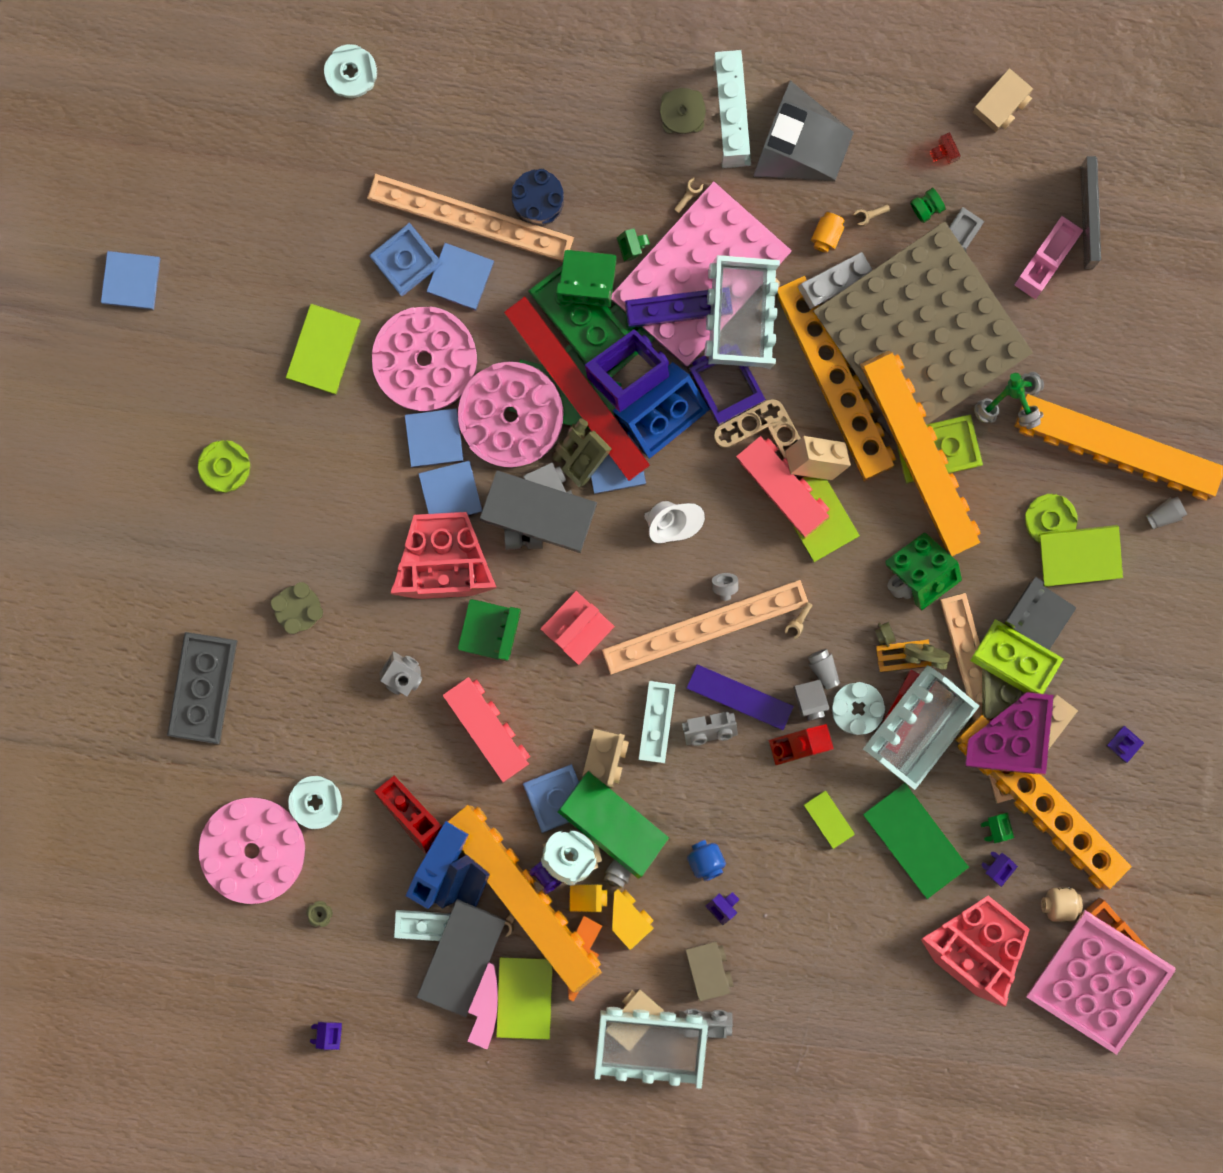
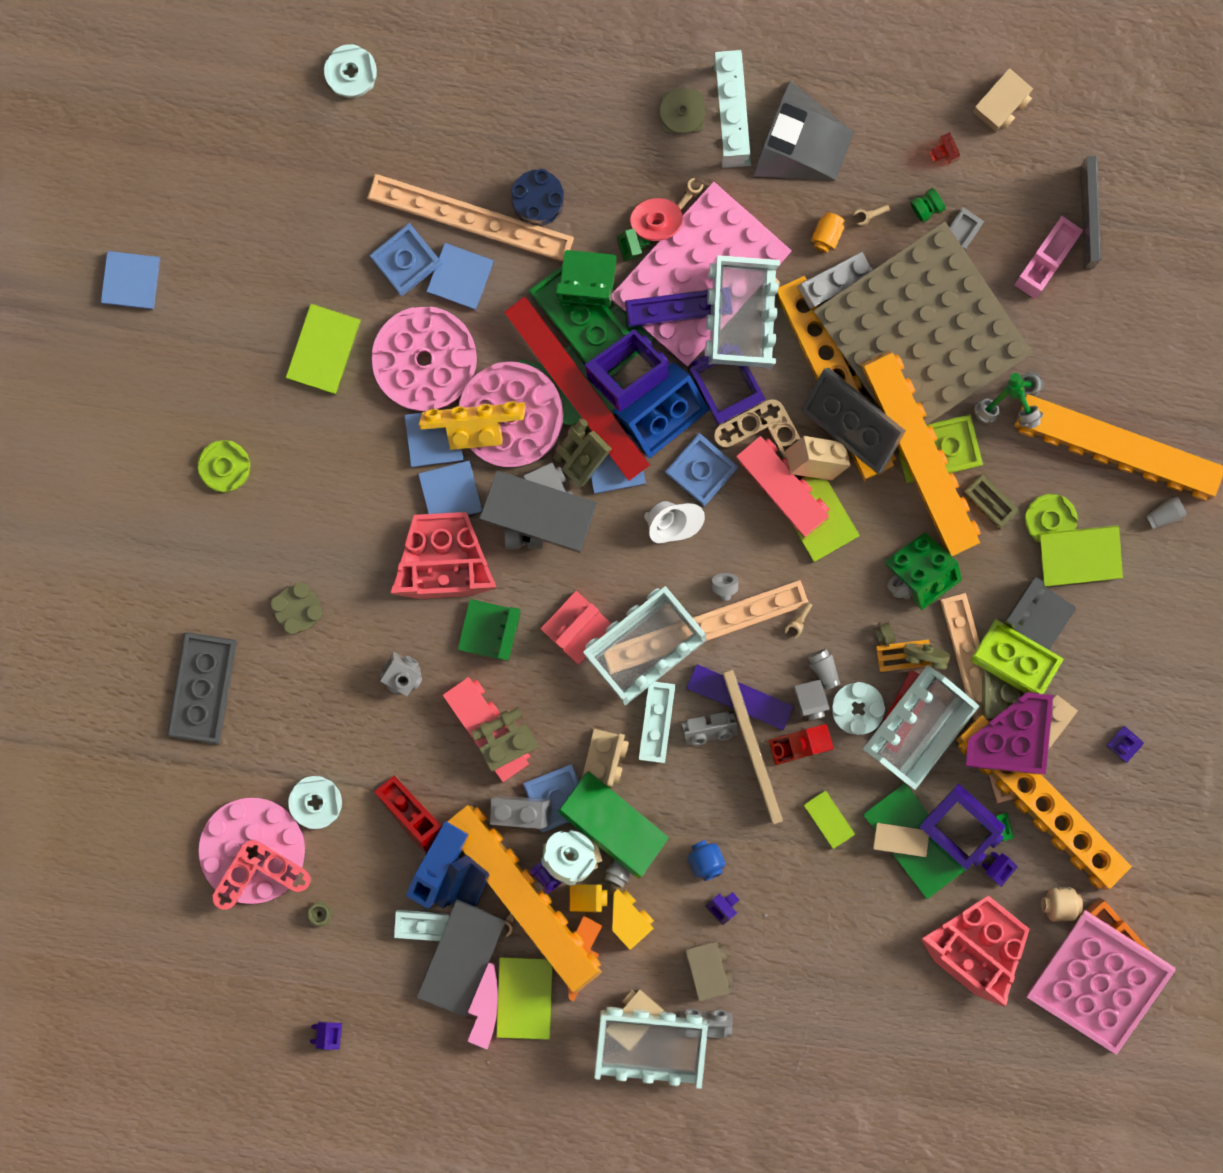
(251, 867): none -> coral beam
(473, 425): none -> yellow bracket
(509, 746): none -> olive plate
(520, 812): none -> light grey brick
(644, 644): none -> clear window
(654, 212): none -> coral dish
(701, 469): none -> medium blue tile
(752, 746): none -> tan tile
(853, 420): none -> dark grey tile
(900, 840): none -> tan tile
(974, 807): none -> dark purple window
(990, 501): none -> olive tile

